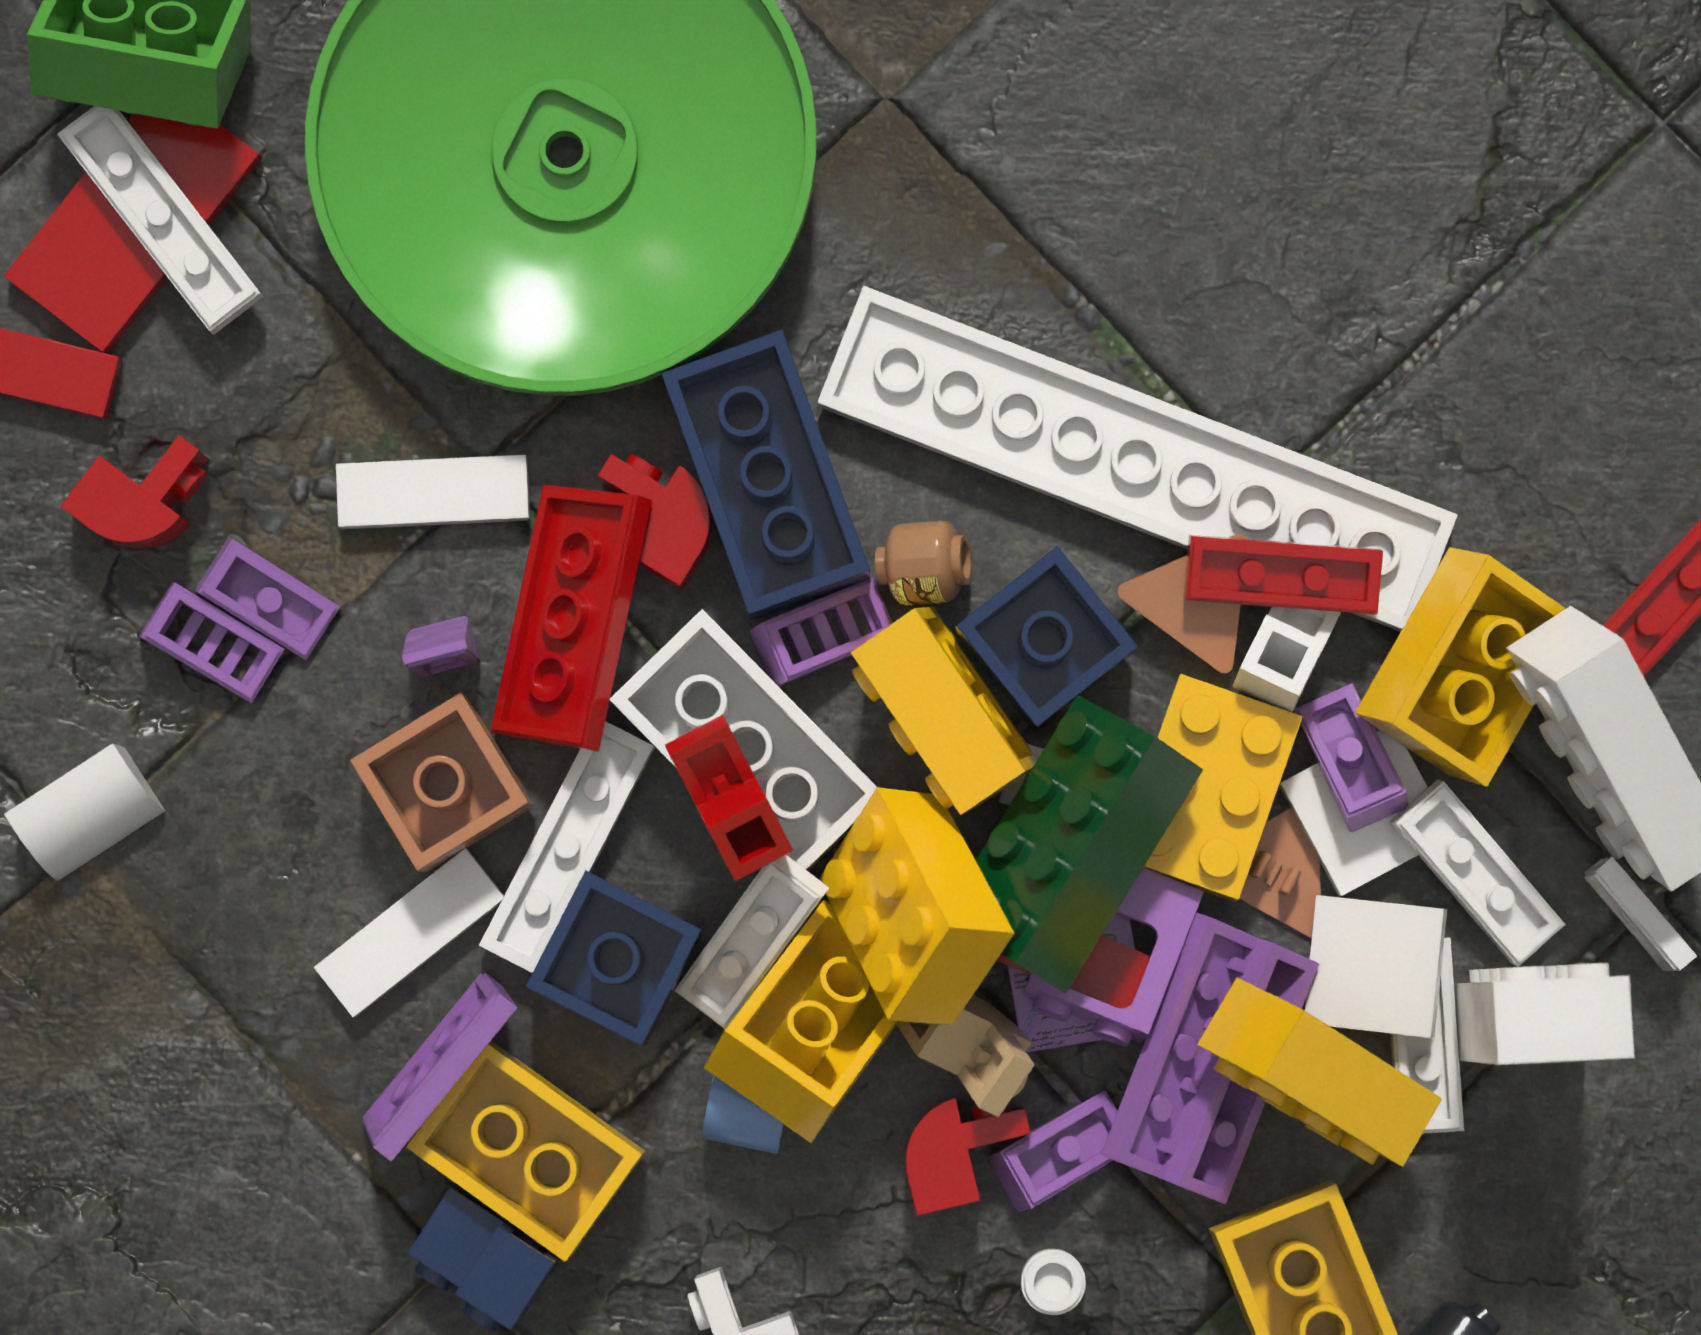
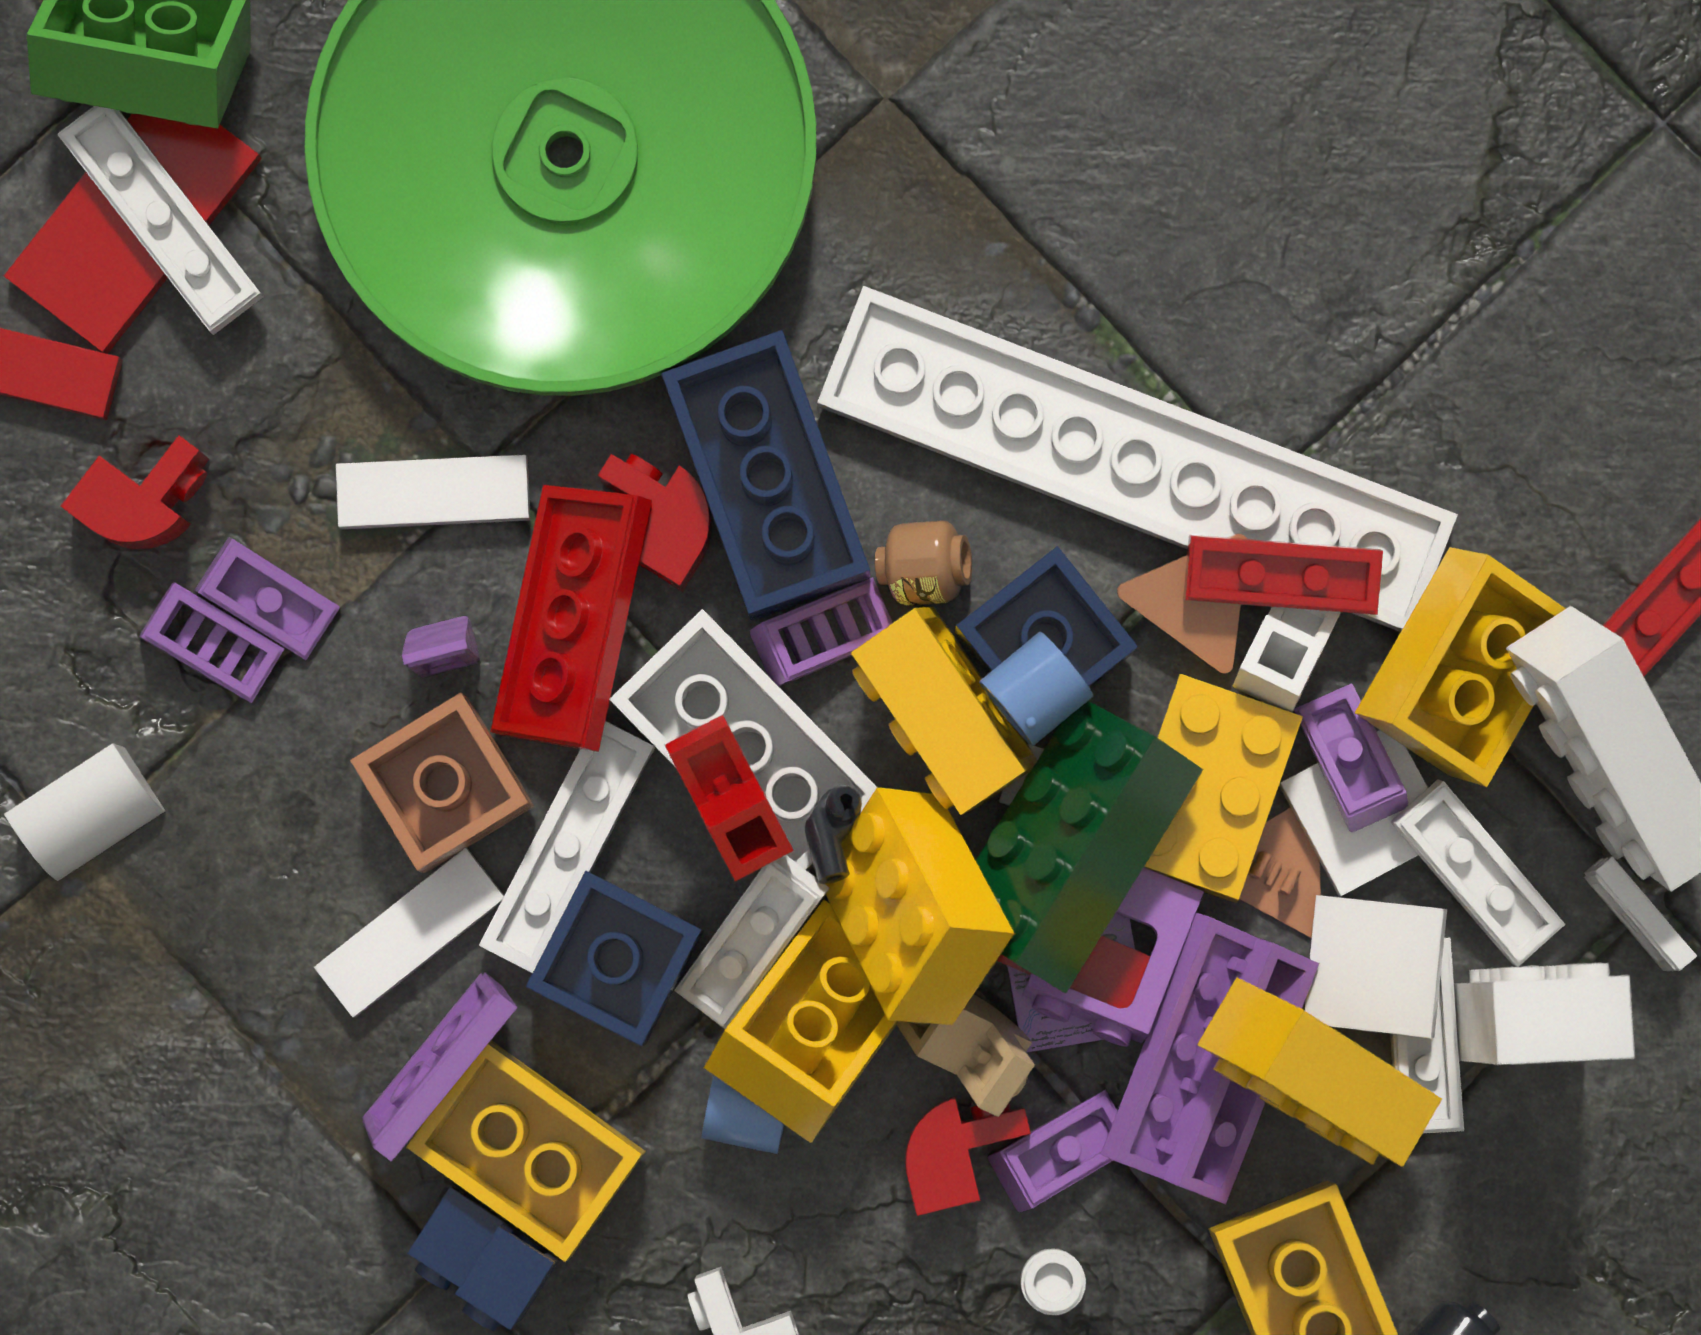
(828, 829): none -> black arm
(1036, 688): none -> medium blue piece

